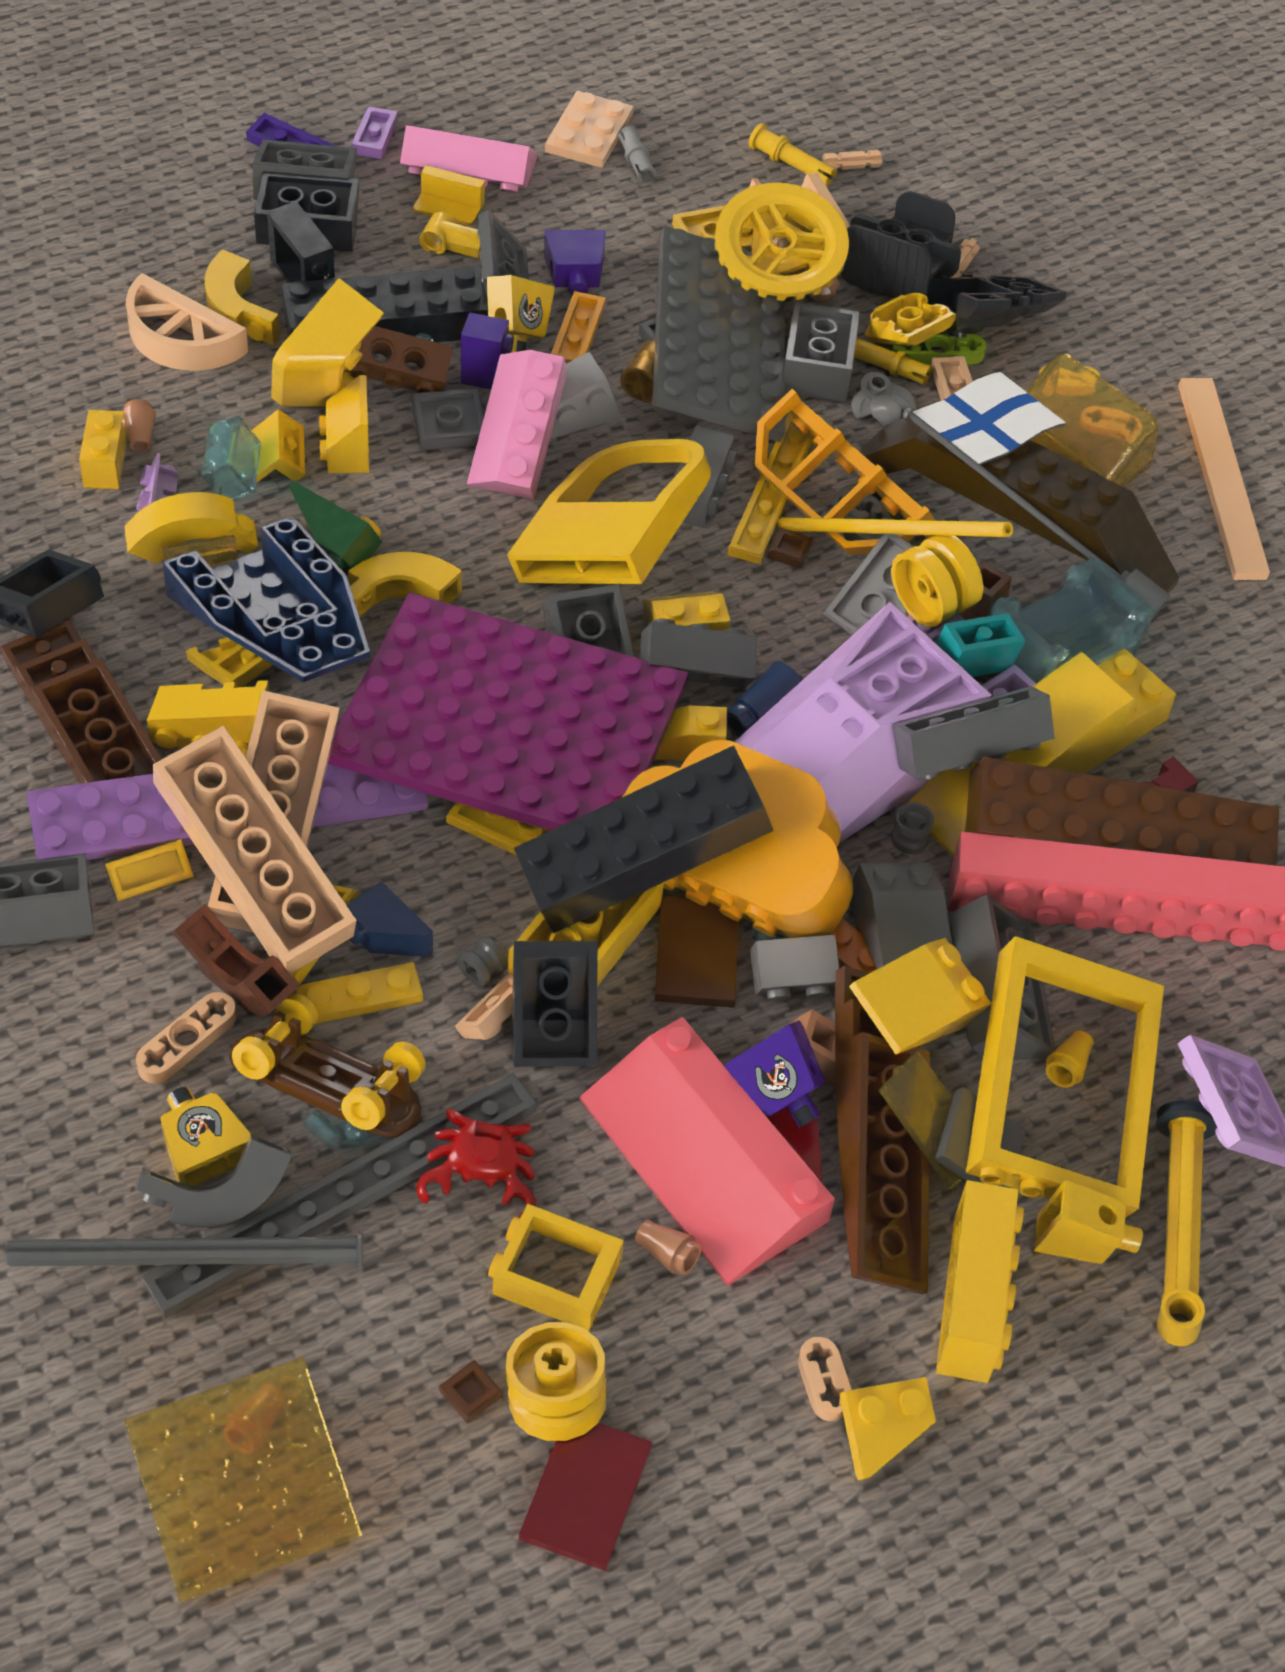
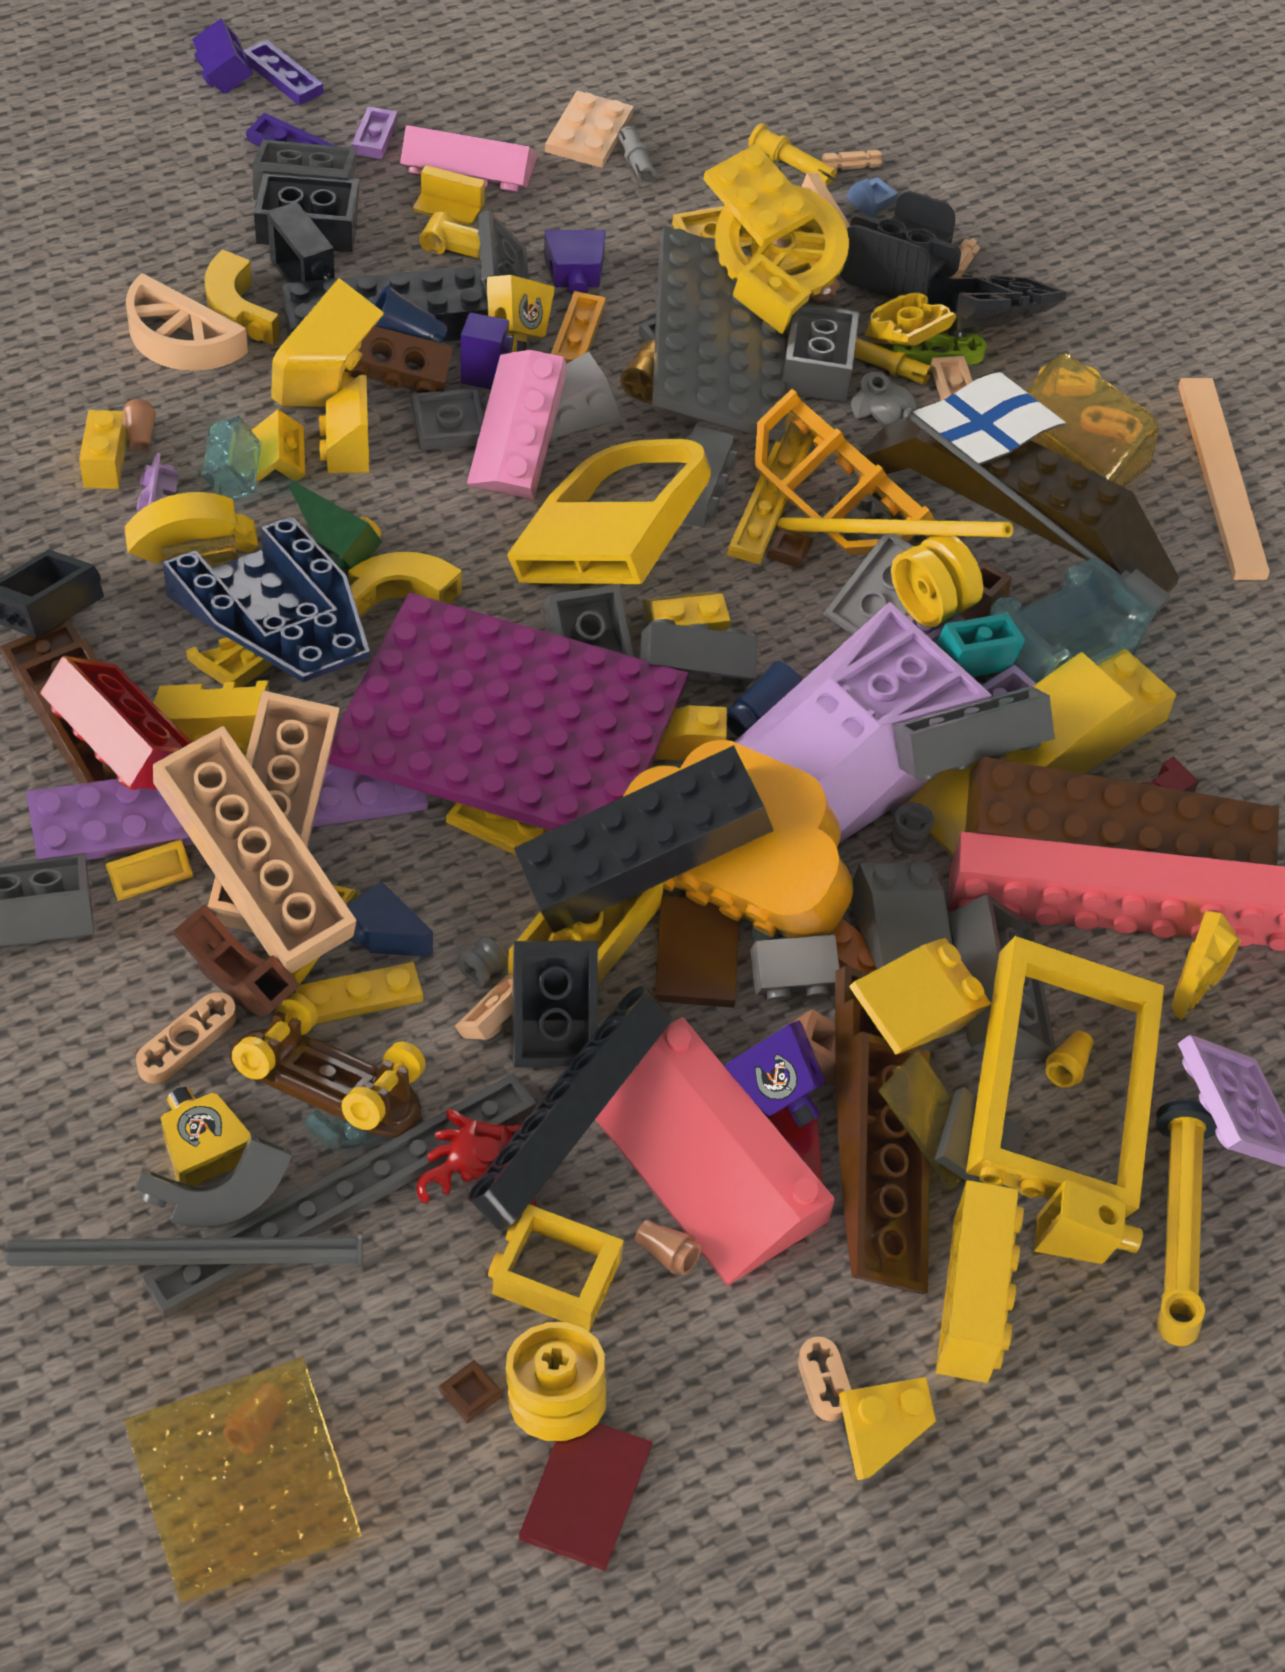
(113, 718): none -> slope
(221, 57): none -> dark purple brick
(283, 72): none -> dark purple plate
(407, 318): none -> dark blue plant
(569, 1108): none -> black beam
(759, 195): none -> yellow plate
(770, 292): none -> yellow panel
(871, 195): none -> medium blue tile
(1205, 962): none -> yellow slope

